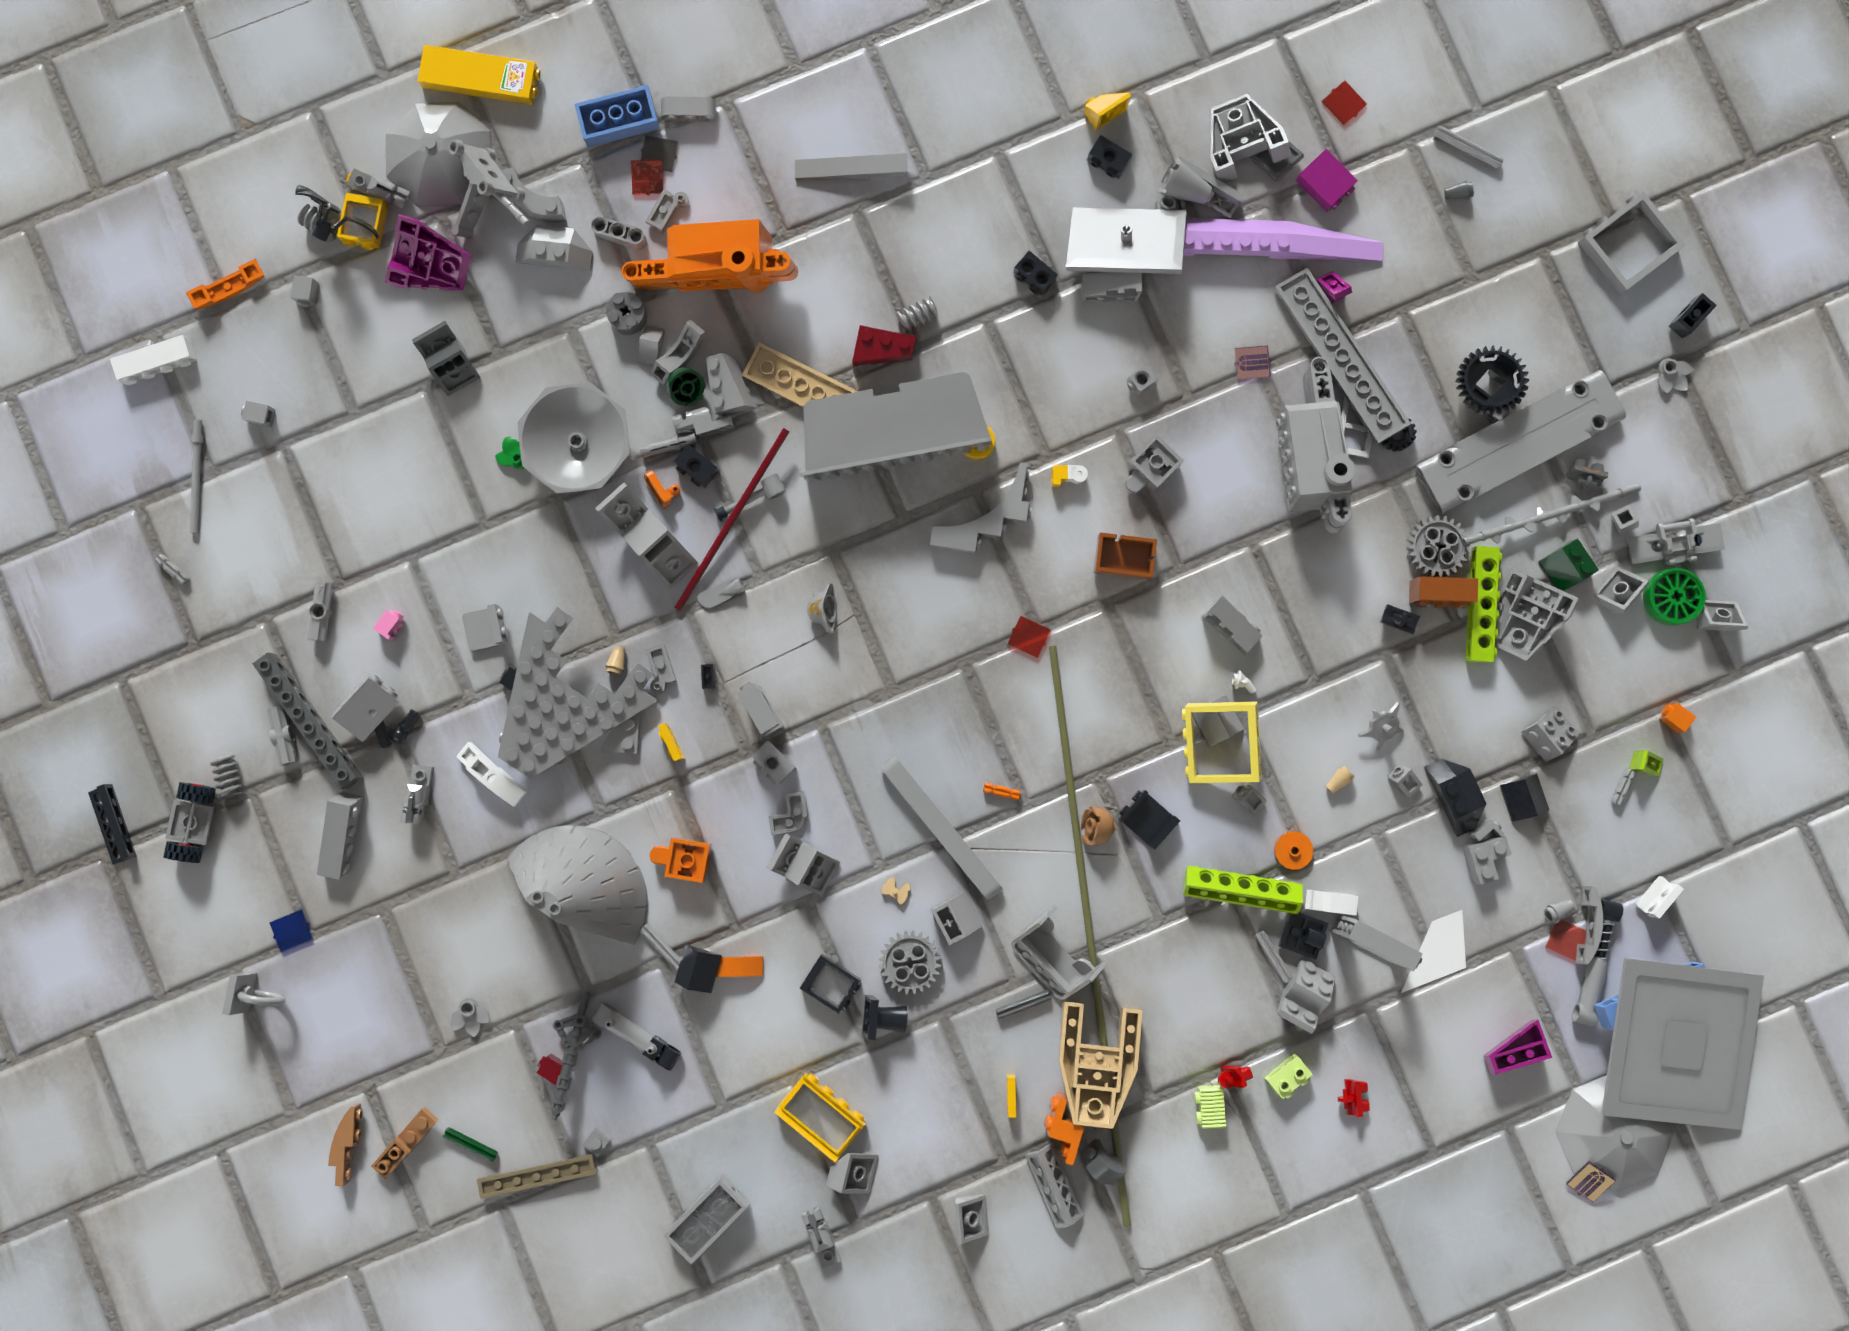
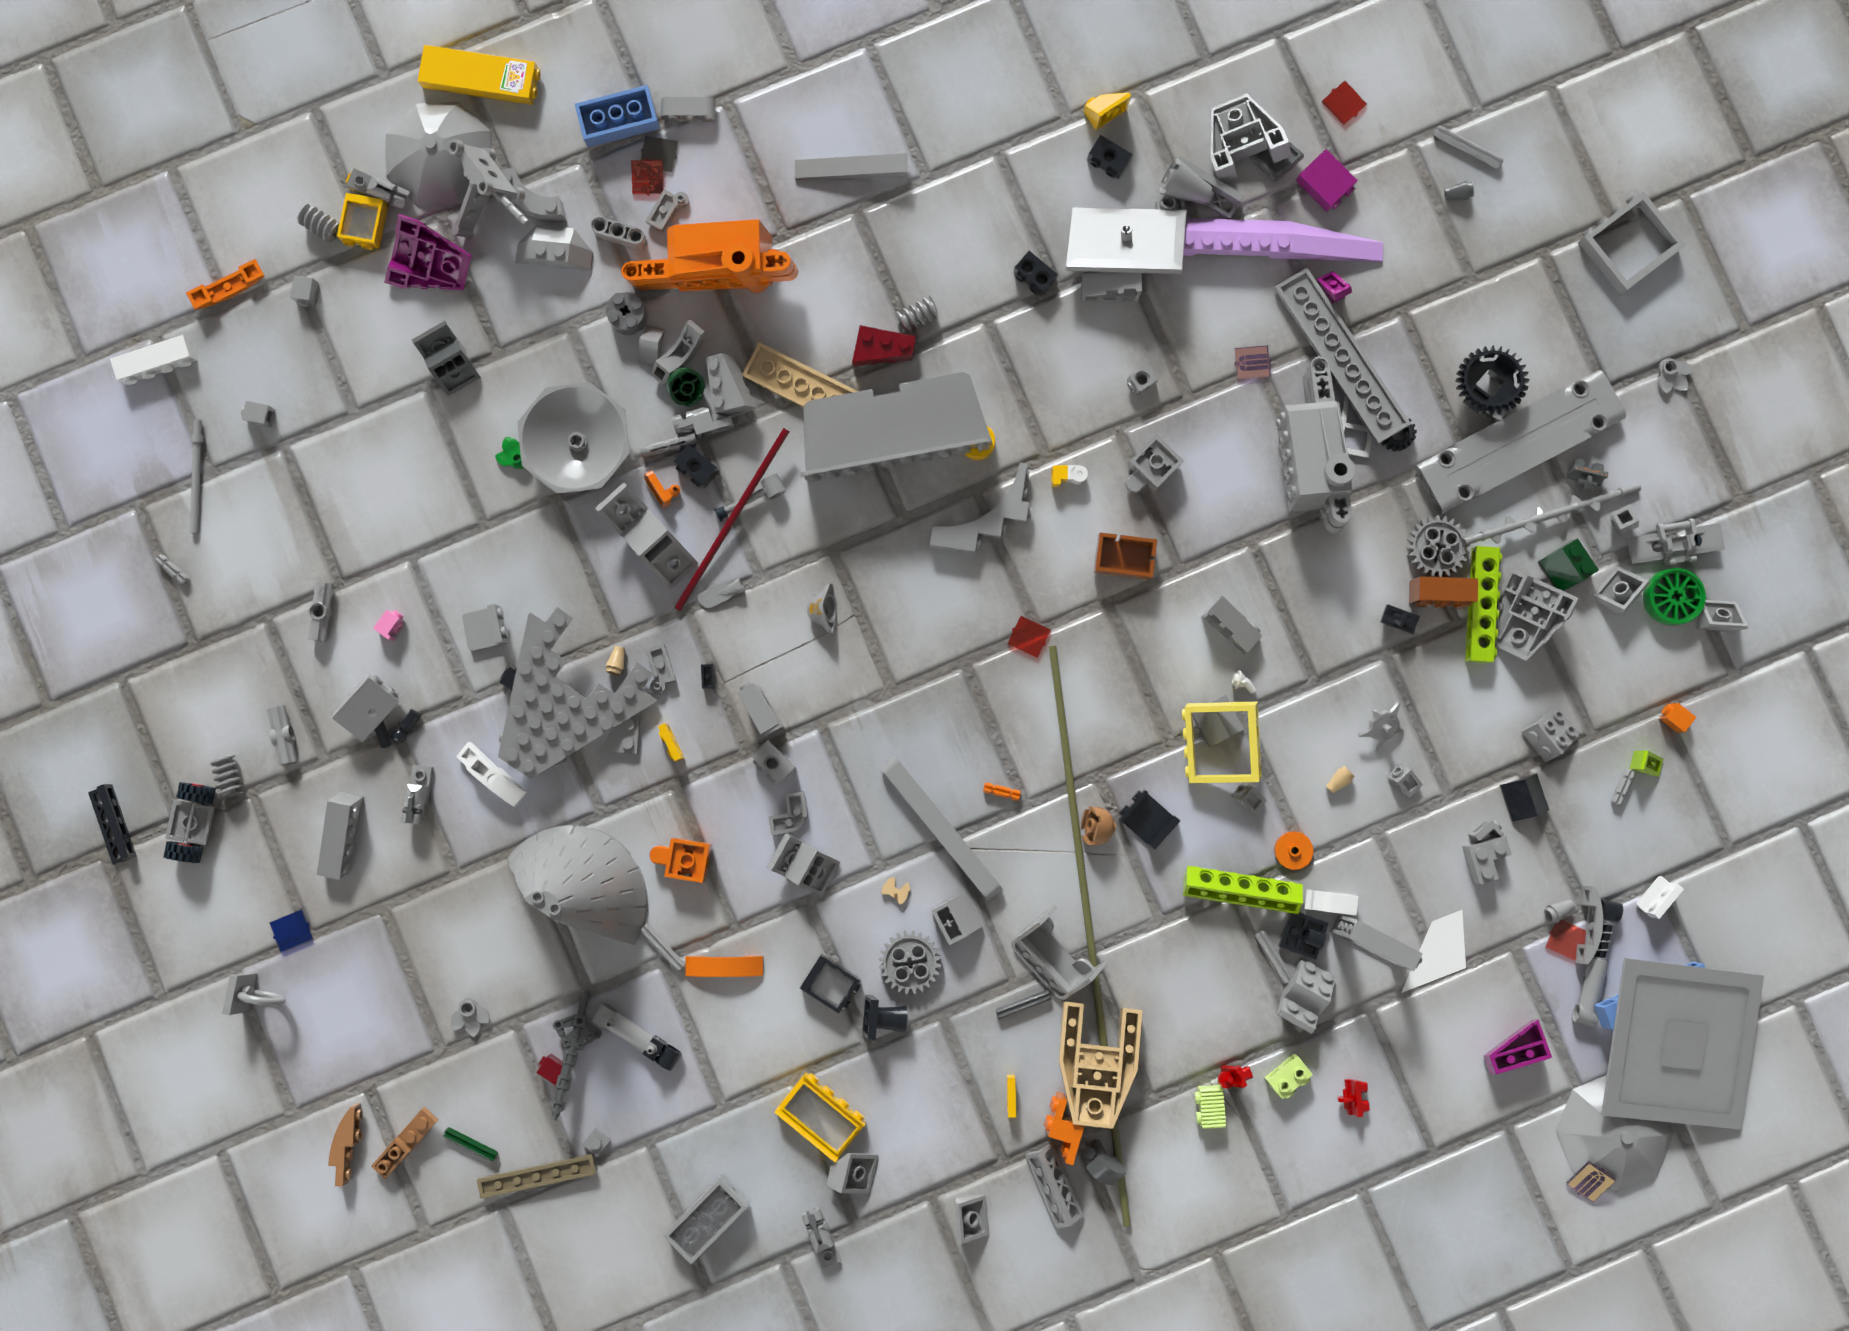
(307, 720): dark grey brick -> none
(323, 226): black plant -> none
(698, 969): black slope -> none
(1458, 794): black wedge -> none
(1692, 315): black brick -> none

